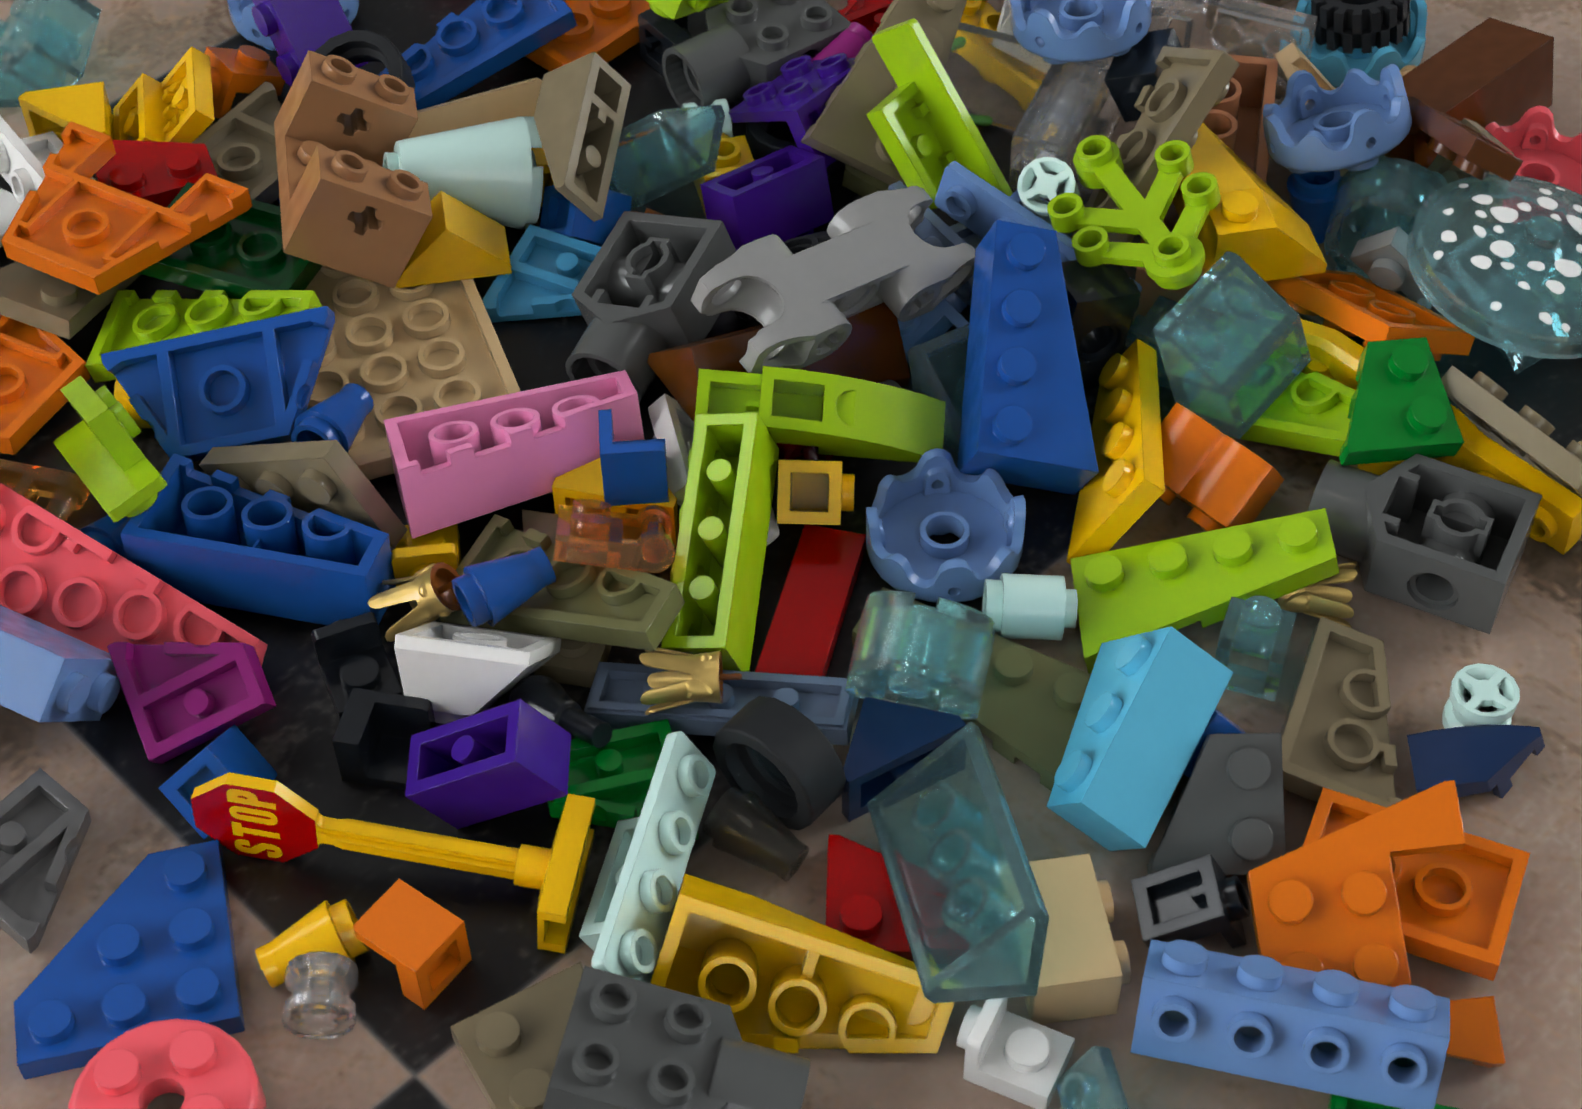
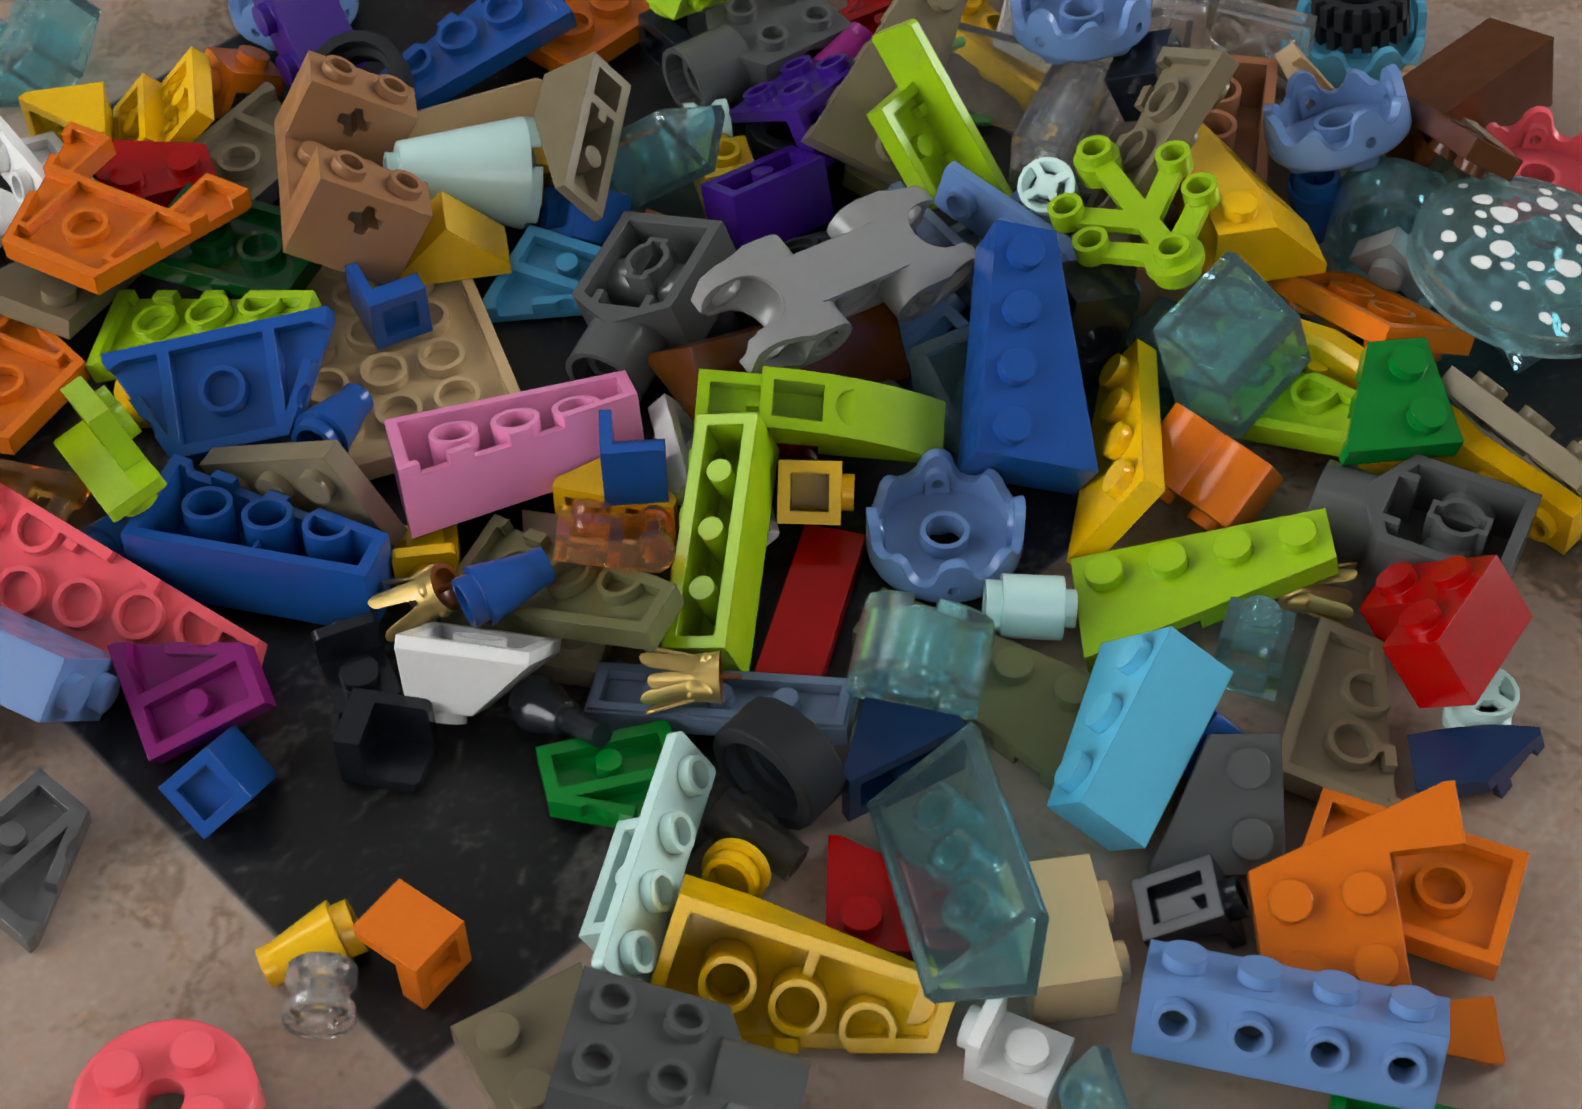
(143, 957): blue plate -> none
(275, 824): yellow piece -> none
(390, 310): none -> blue panel
(488, 764): dark purple brick -> none
(737, 866): none -> yellow plate
(1446, 625): none -> red brick

